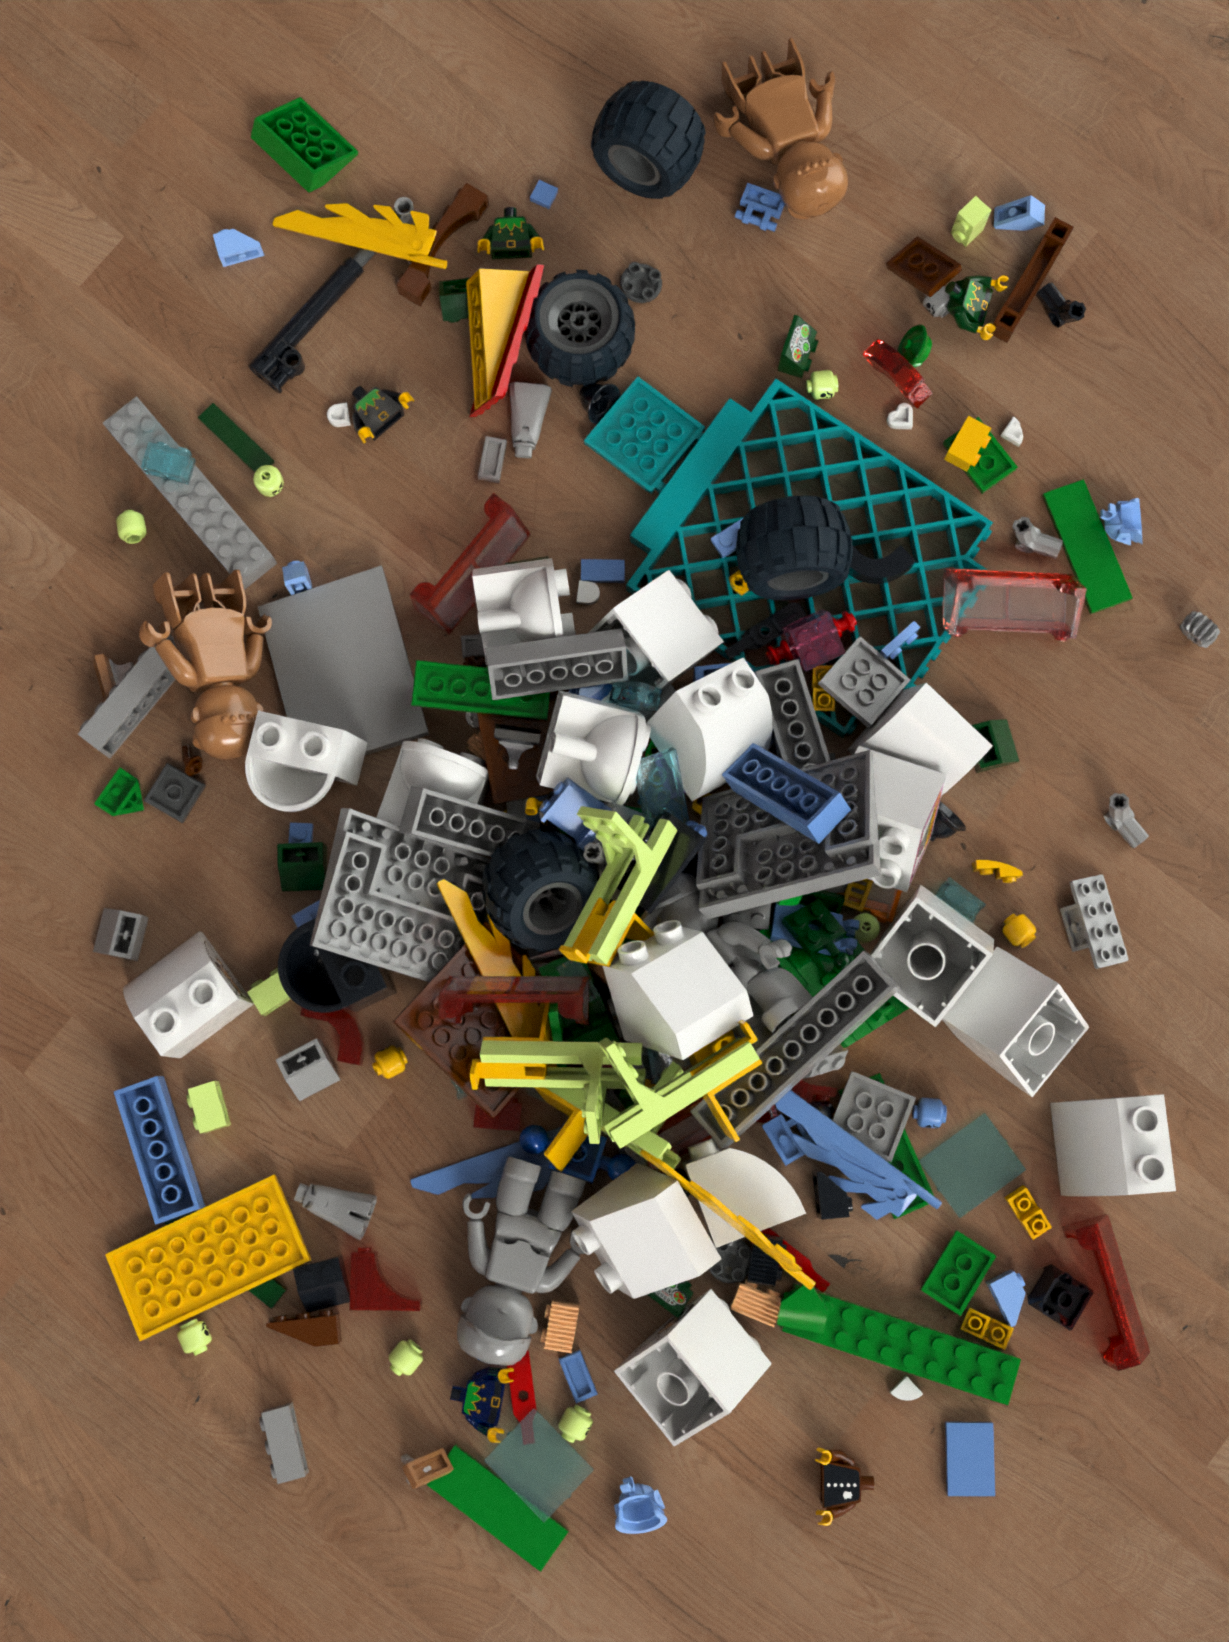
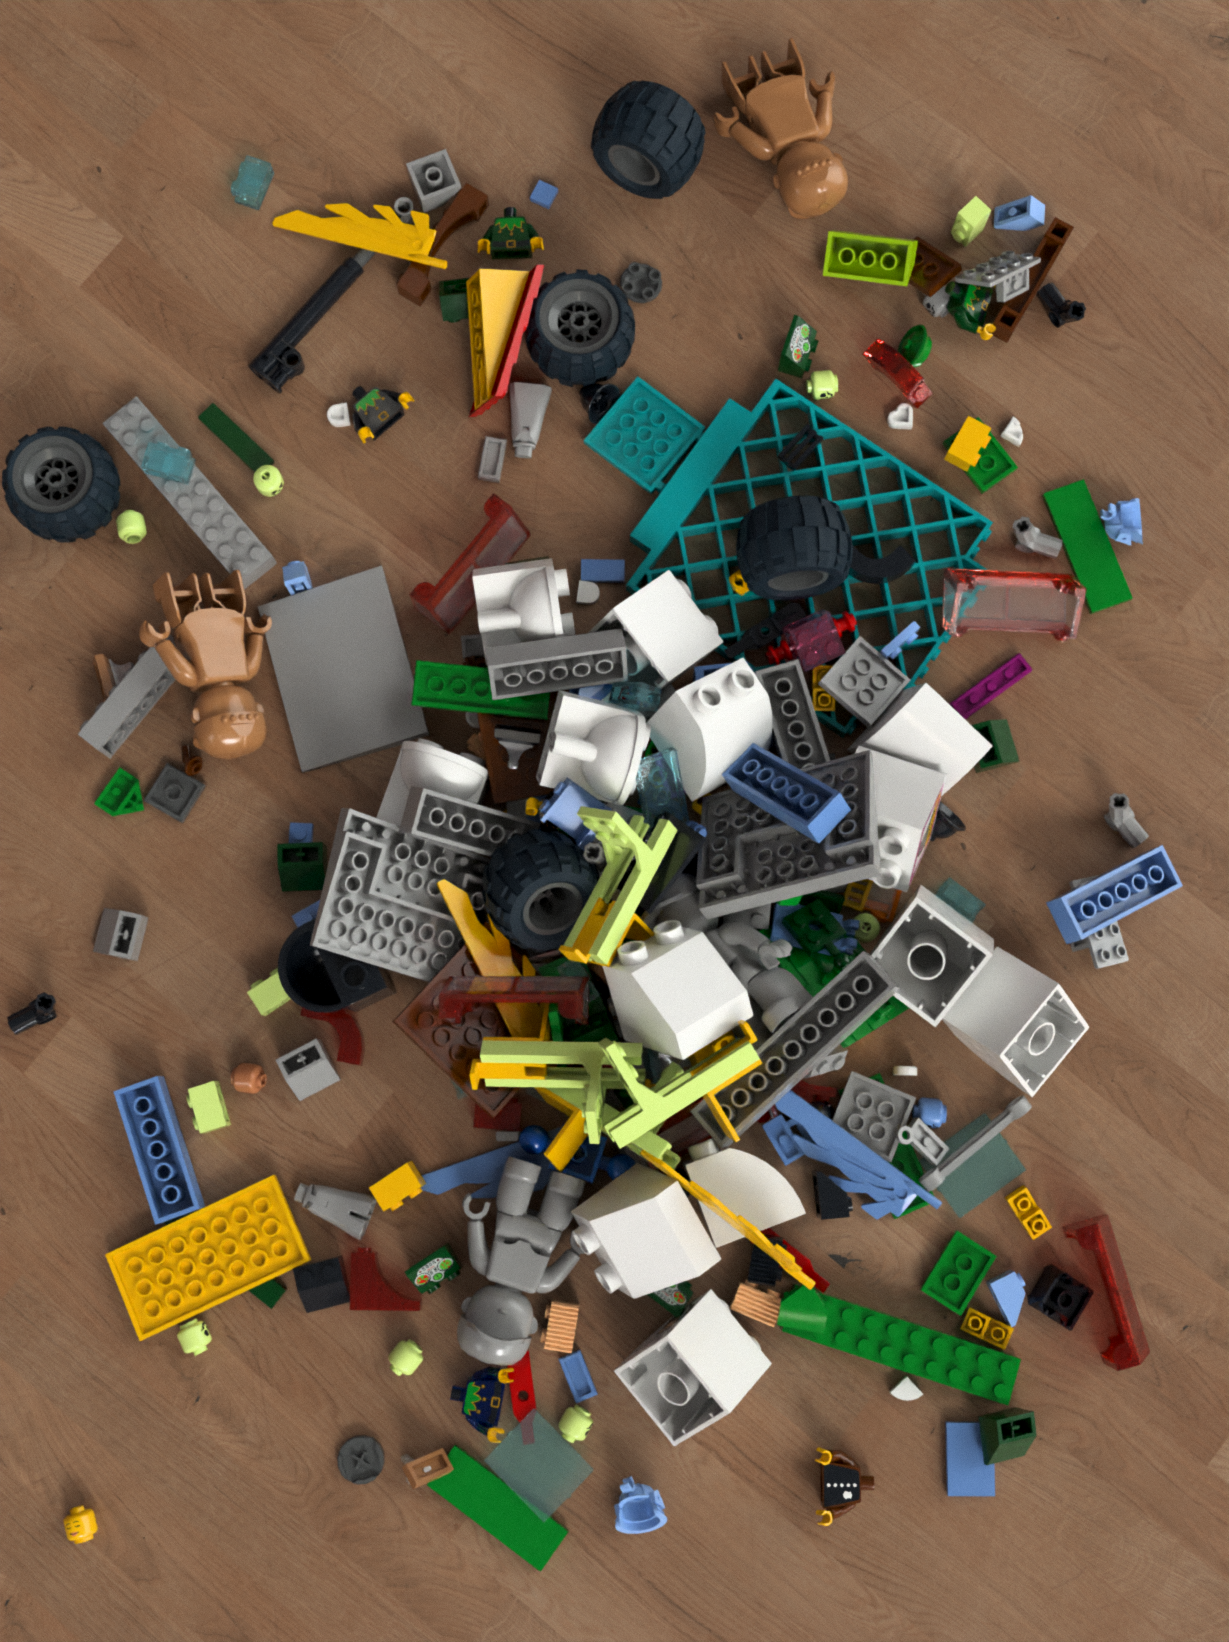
(33, 484): none -> wheel
(37, 1013): none -> black piece
(80, 1524): none -> yellow head
(185, 997): white brick -> none
(236, 247): light blue slope -> none
(248, 1078): none -> nougat head
(252, 182): none -> clear light blue brick
(284, 1443): light grey brick -> none
(297, 761): white piece -> none
(302, 143): green slope -> none
(313, 1330): reddish brown slope -> none
(361, 1459): none -> dark grey tile
(389, 1062): yellow head -> none
(397, 1186): none -> yellow brick
(433, 180): none -> light grey slope
(434, 1269): none -> slope
(508, 1136): none -> light grey tile
(726, 540): light blue plate -> none
(734, 1262): dark grey dish -> none
(762, 201): medium blue plate -> none
(812, 434): none -> black tile
(869, 257): none -> lime slope
(905, 1070): none -> white tile
(923, 1140): none -> light grey hinge
(991, 686): none -> magenta tile
(1002, 871): yellow slope -> none
(1006, 271): none -> light grey bracket
(1006, 1434): none -> dark green slope
(1013, 1111): none -> light grey piece
(1019, 930): yellow head -> none
(1113, 1146): white brick -> none
(1114, 894): none -> medium blue brick
(1199, 629): light grey gear -> none

